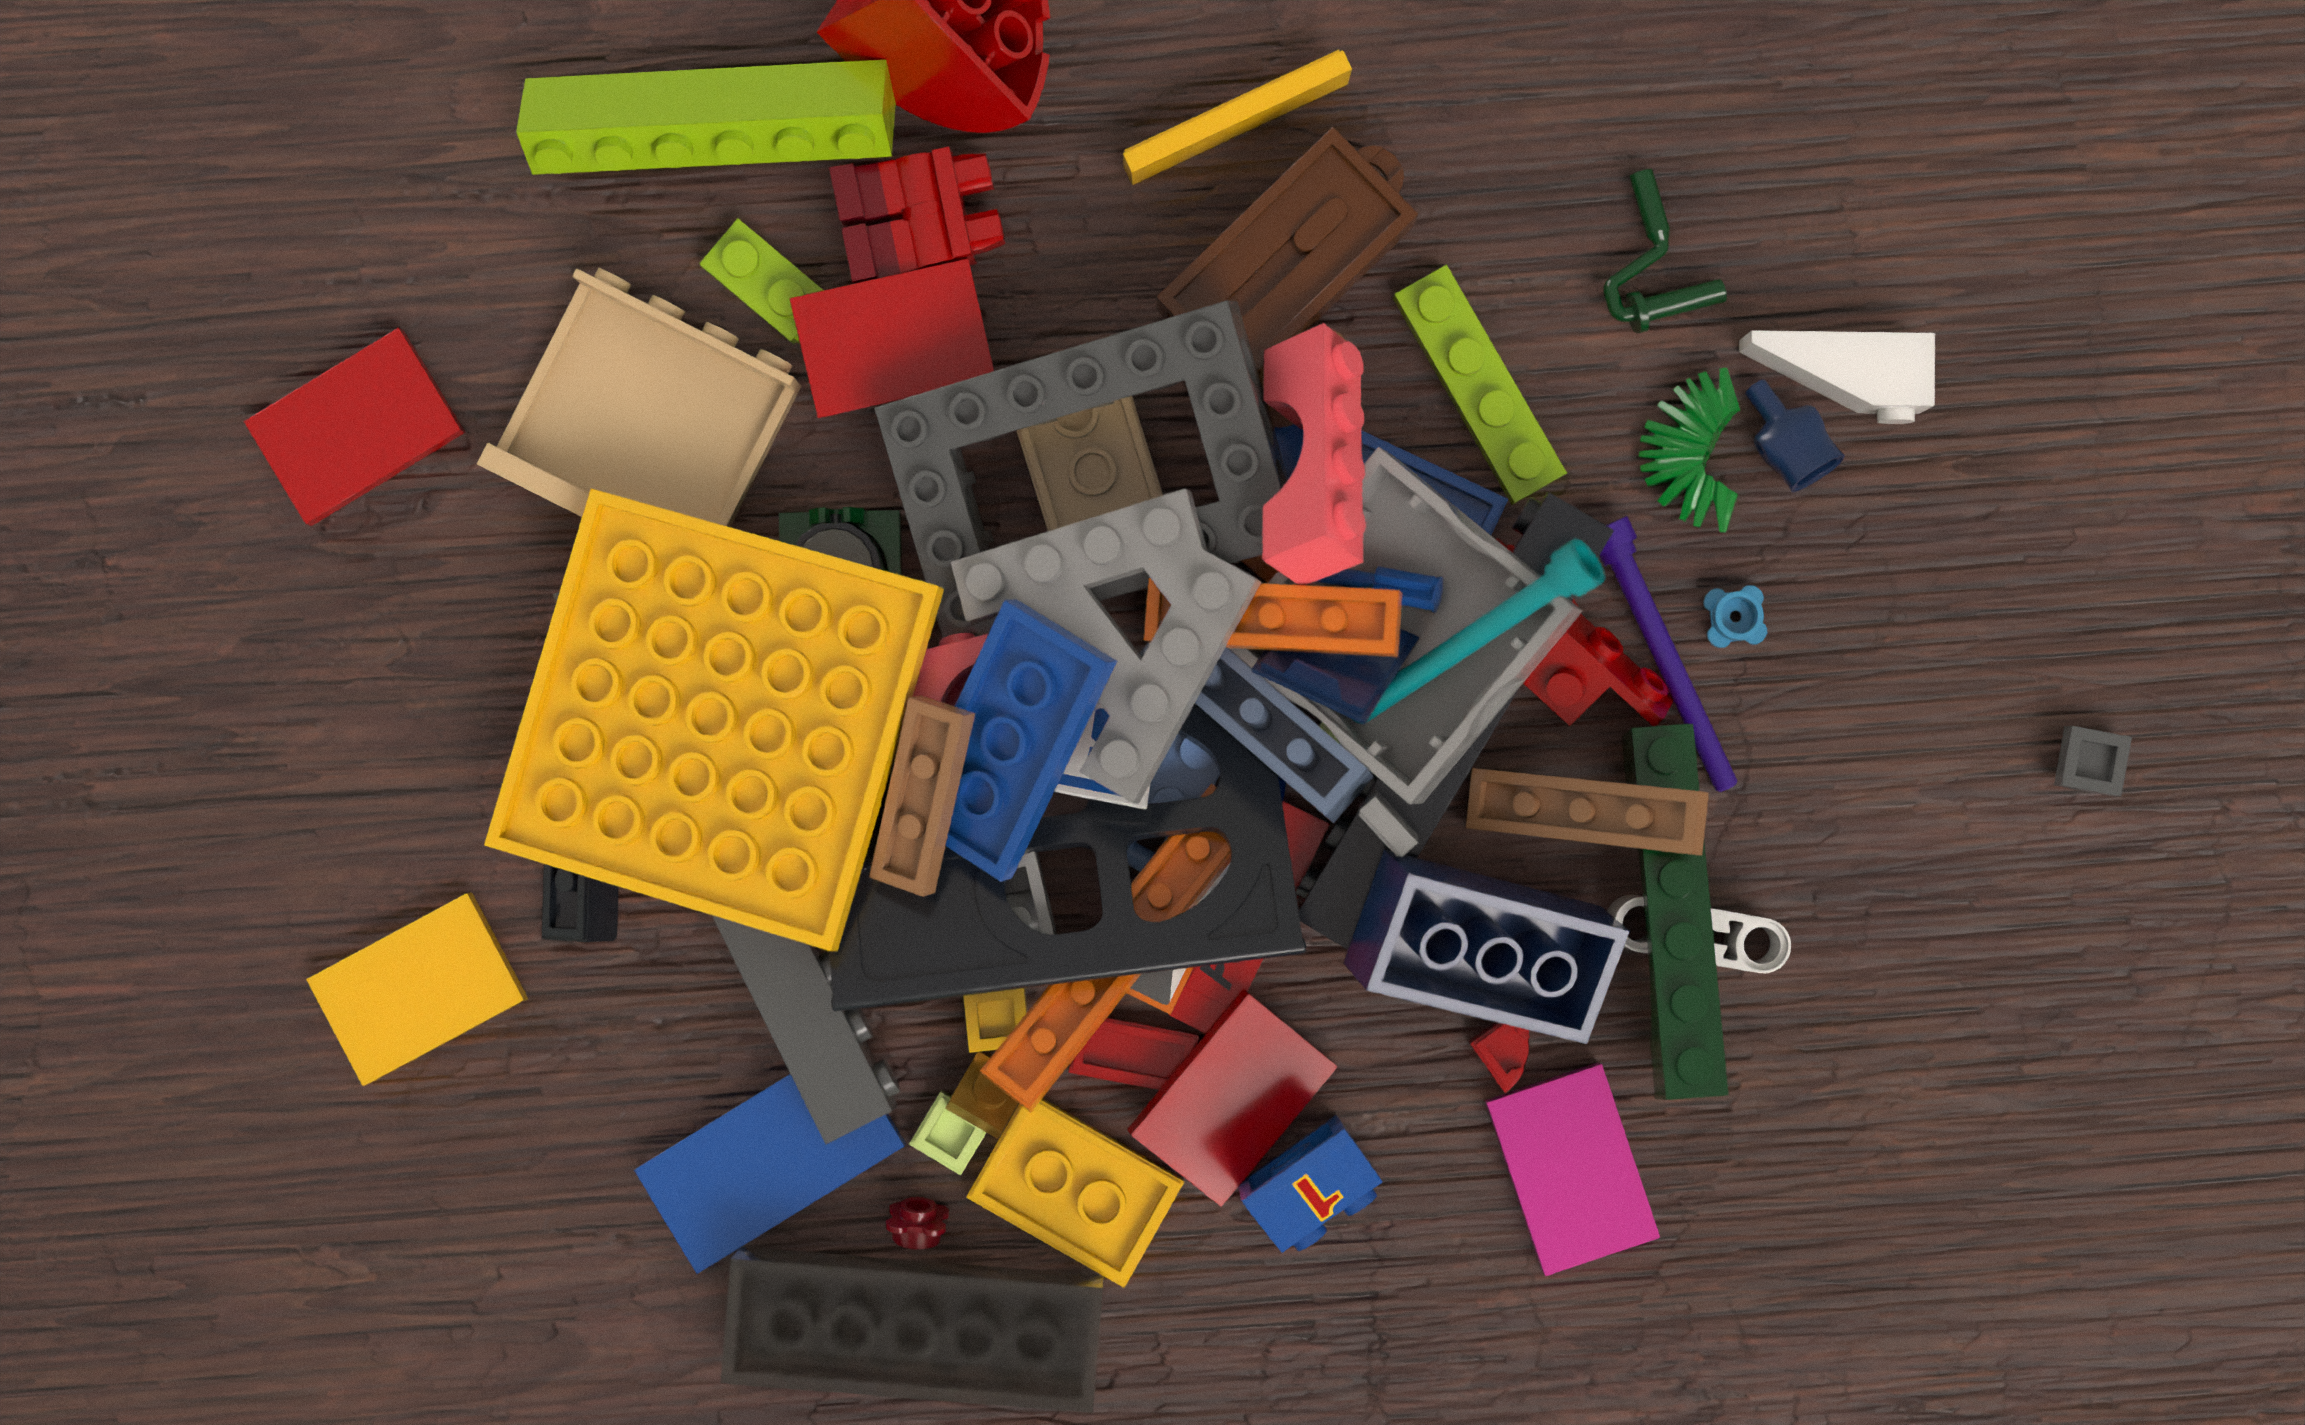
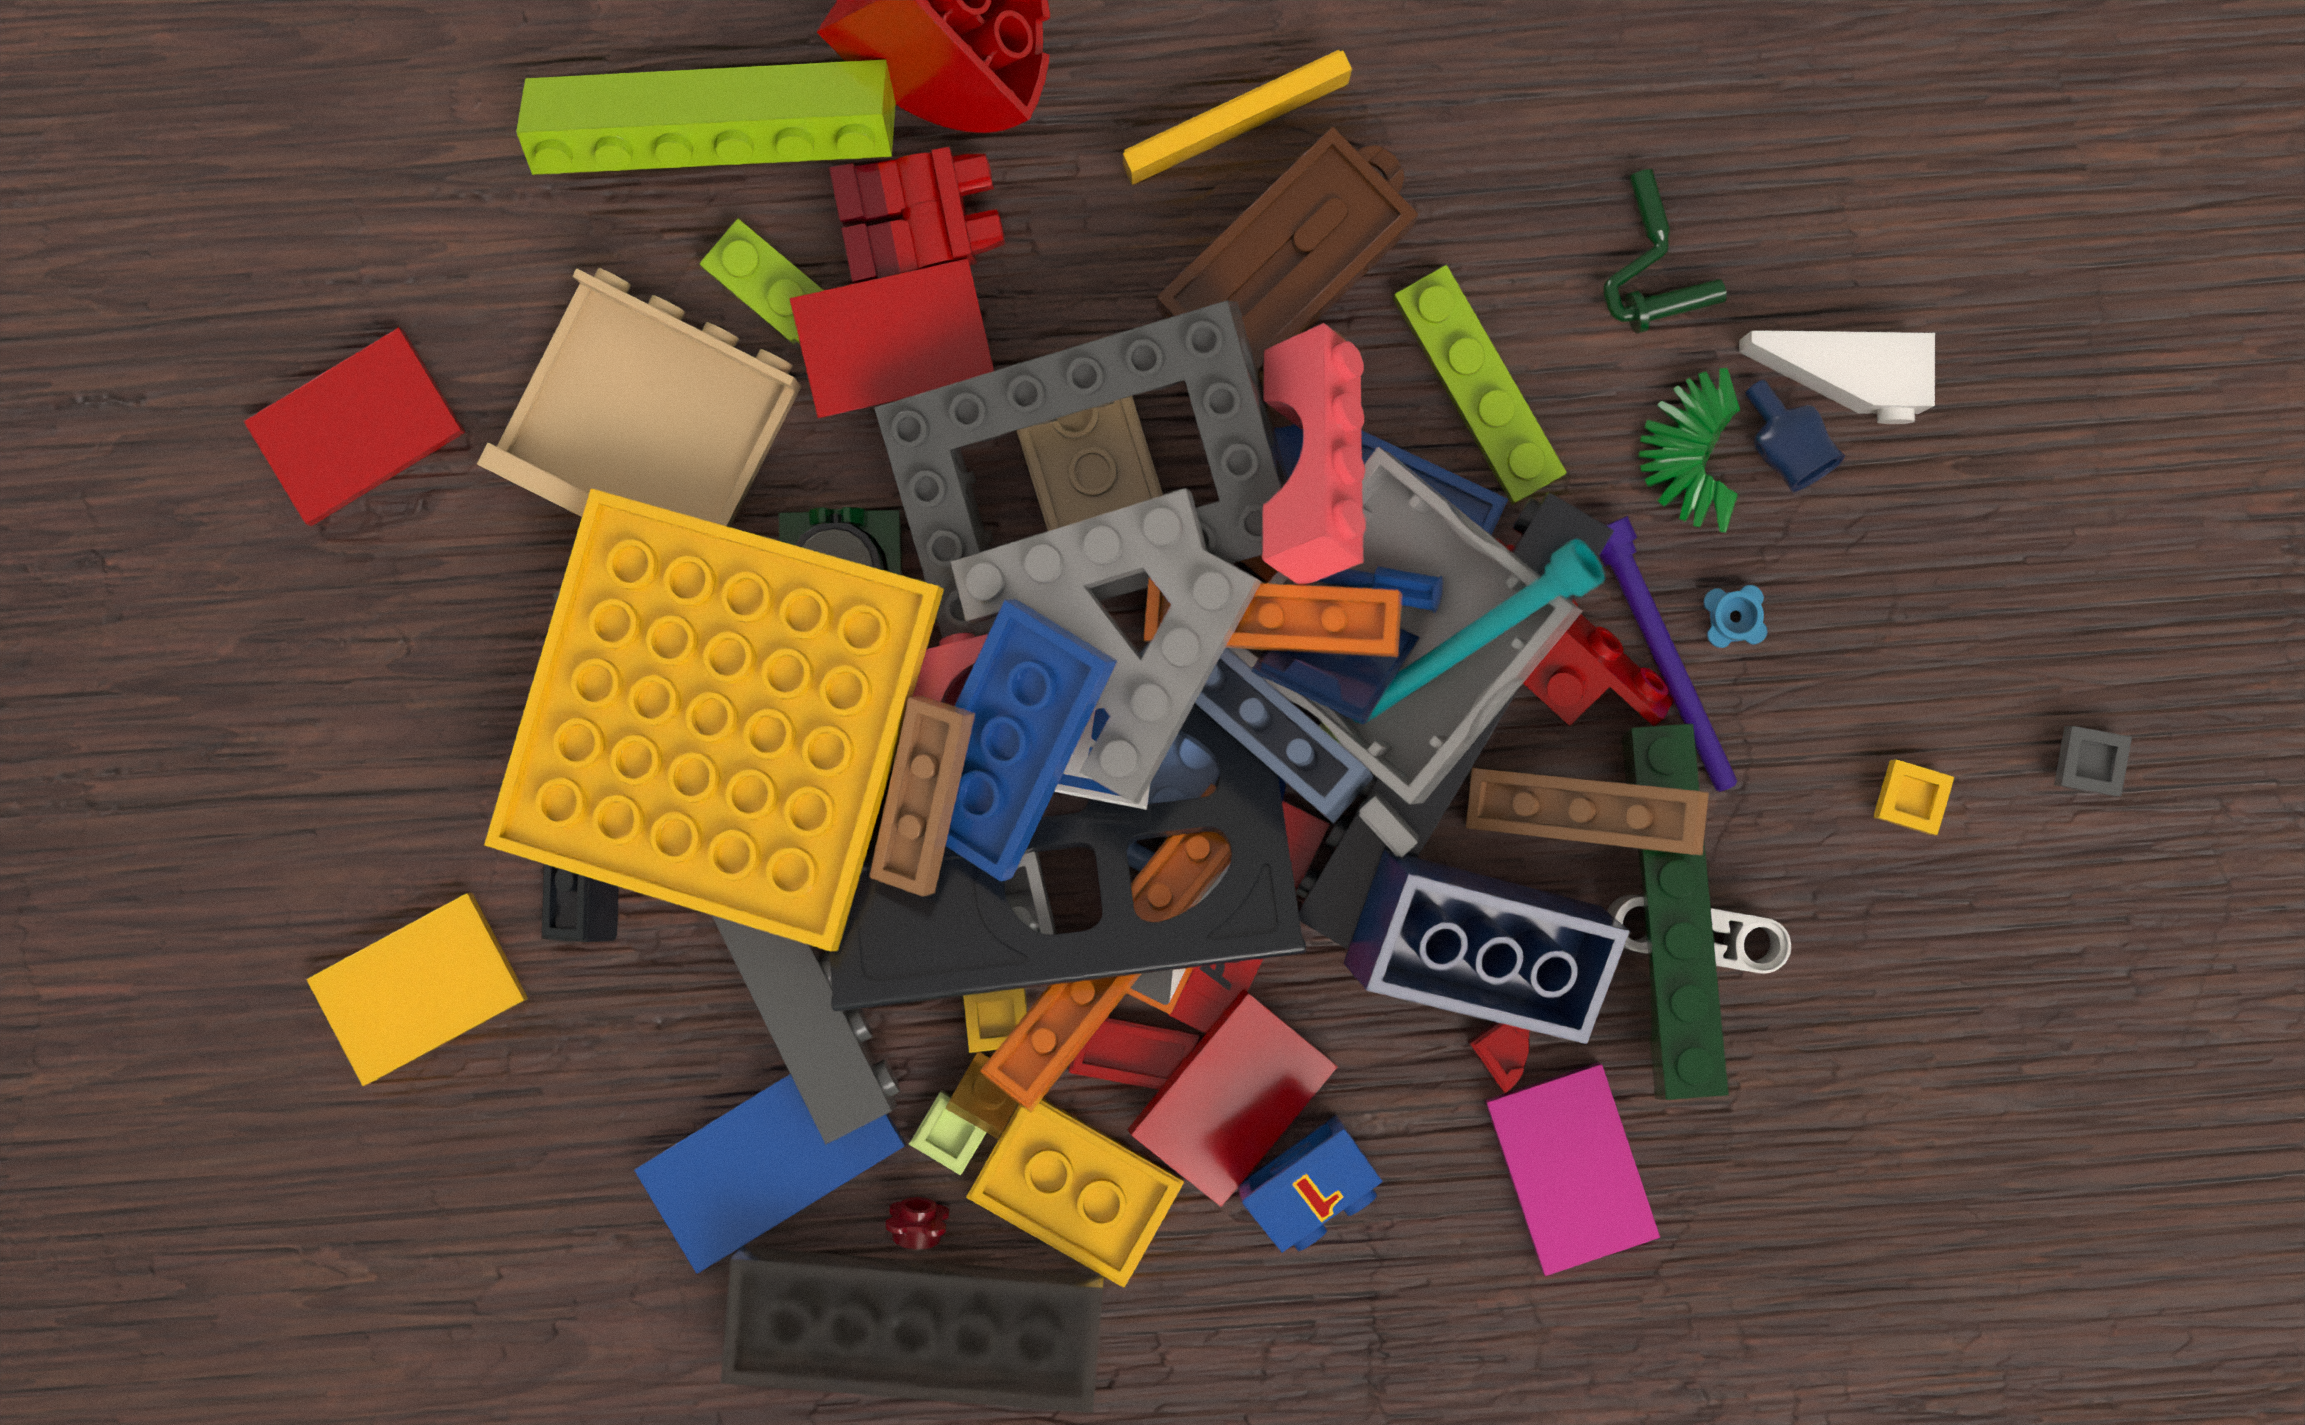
(1913, 797): none -> yellow plate

